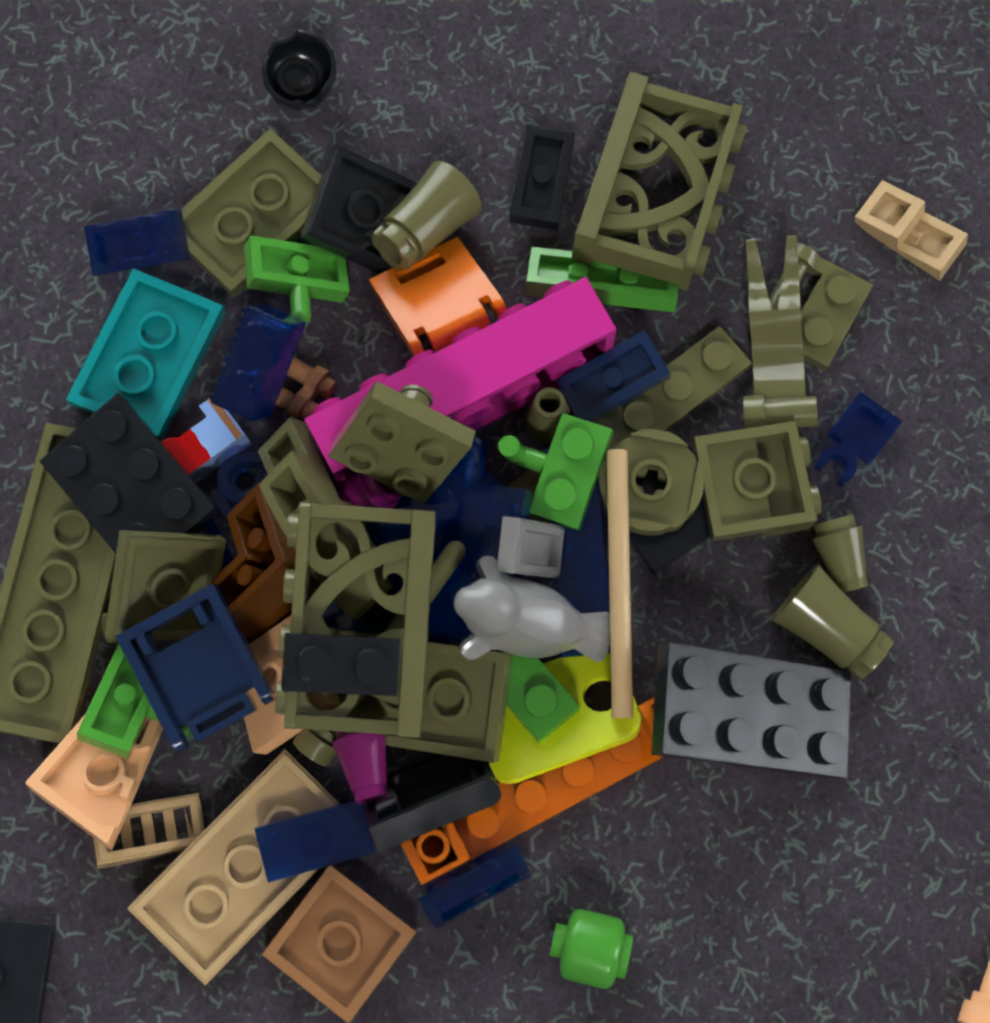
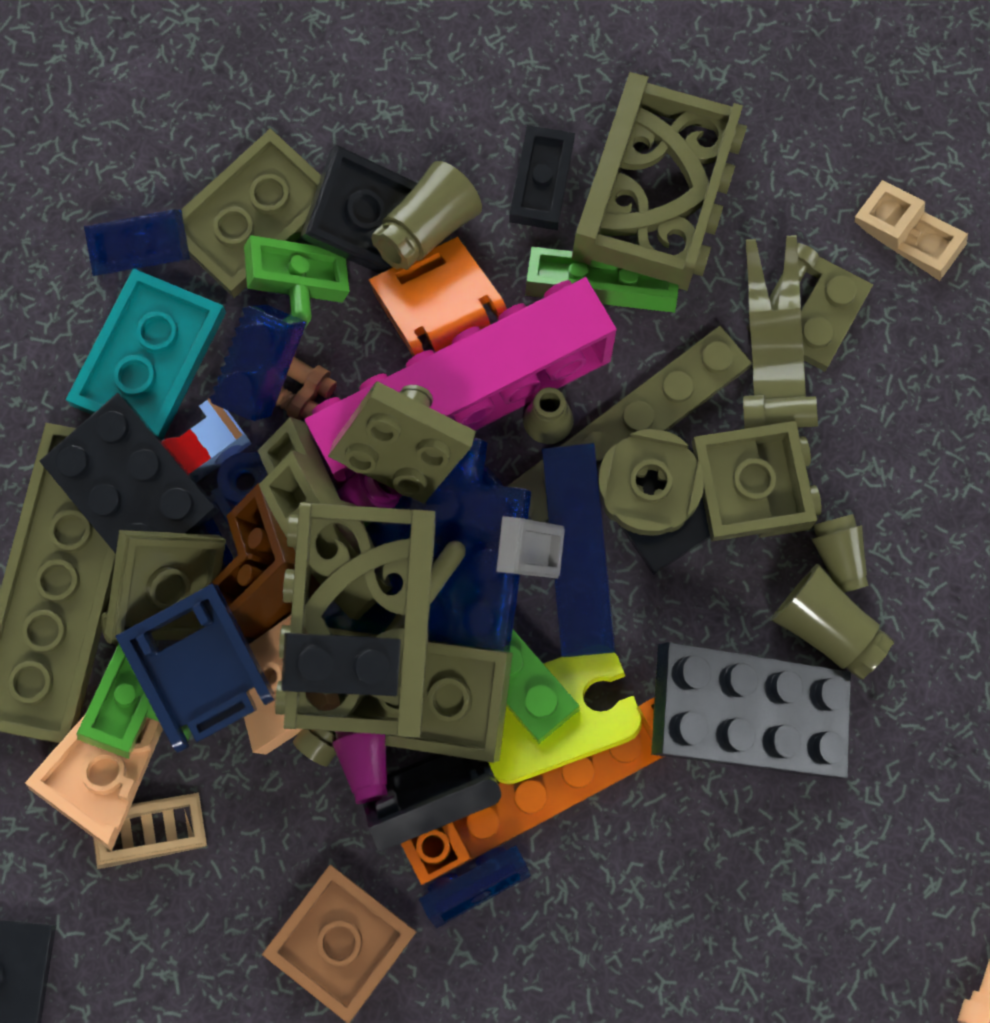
(218, 886): tan tile -> none
(291, 61): black hair -> none
(314, 840): clear blue plate -> none
(526, 618): light grey animal -> none
(566, 470): bright green plate -> none
(592, 948): bright green head -> none
(614, 378): dark blue plate -> none
(619, 584): tan piece -> none
(860, 434): clear blue plate -> none

